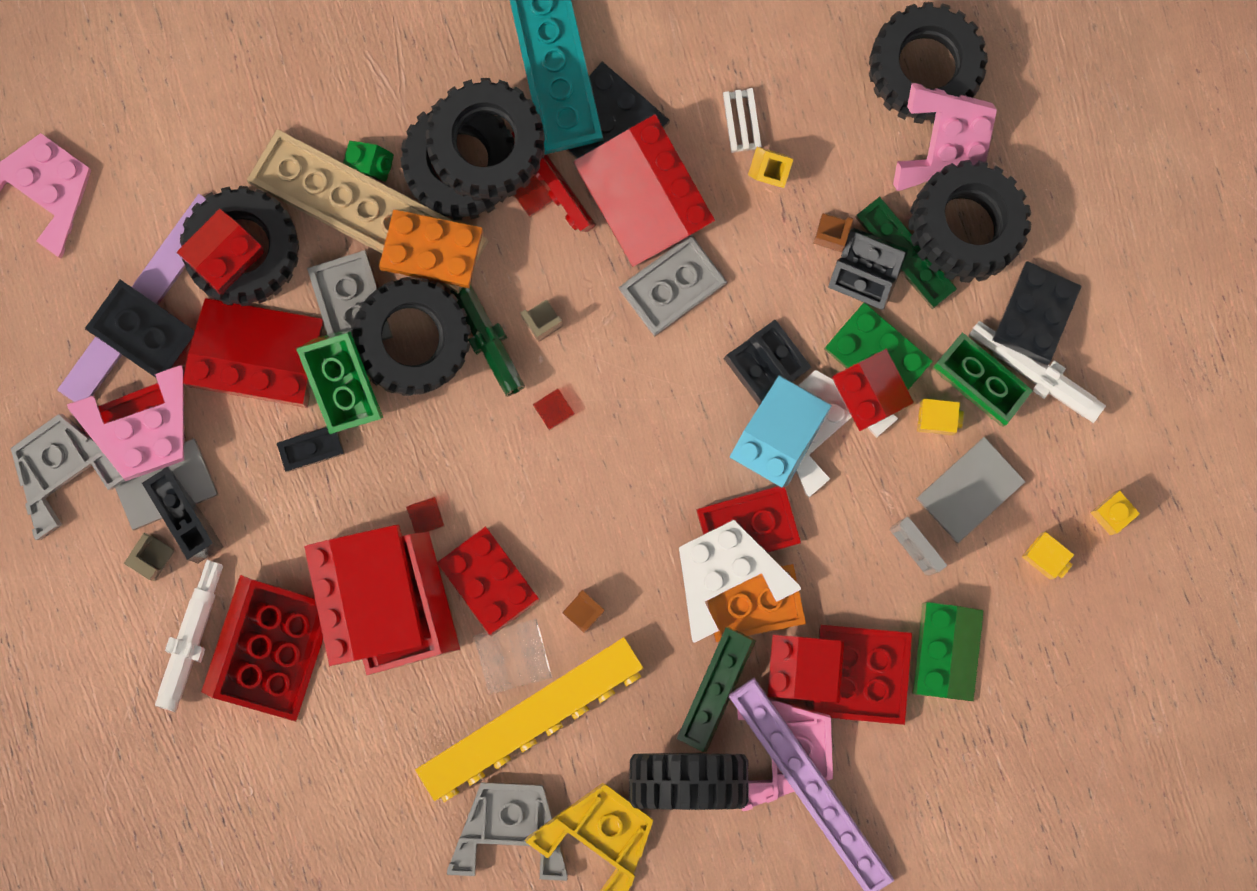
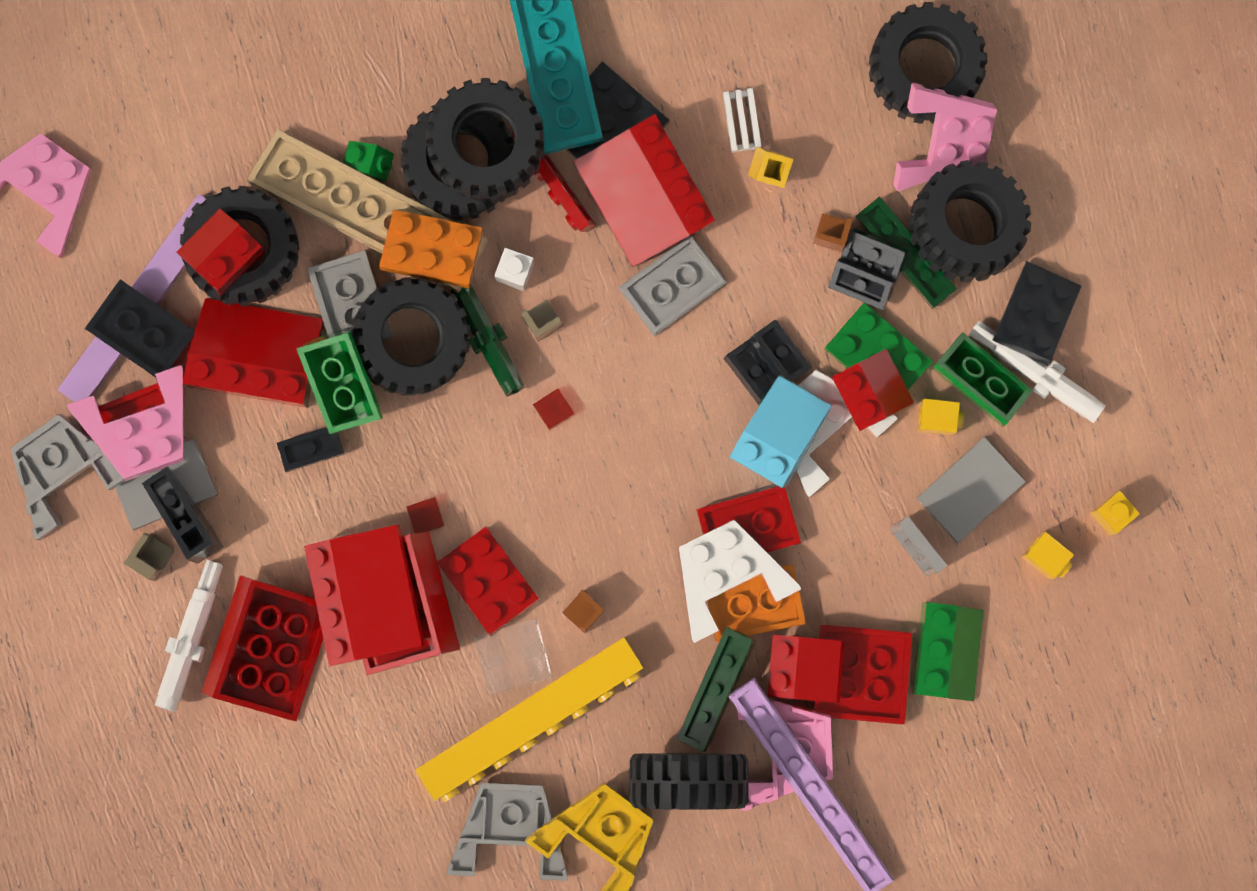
(514, 269): none -> white brick
(533, 197): clear red tile -> none

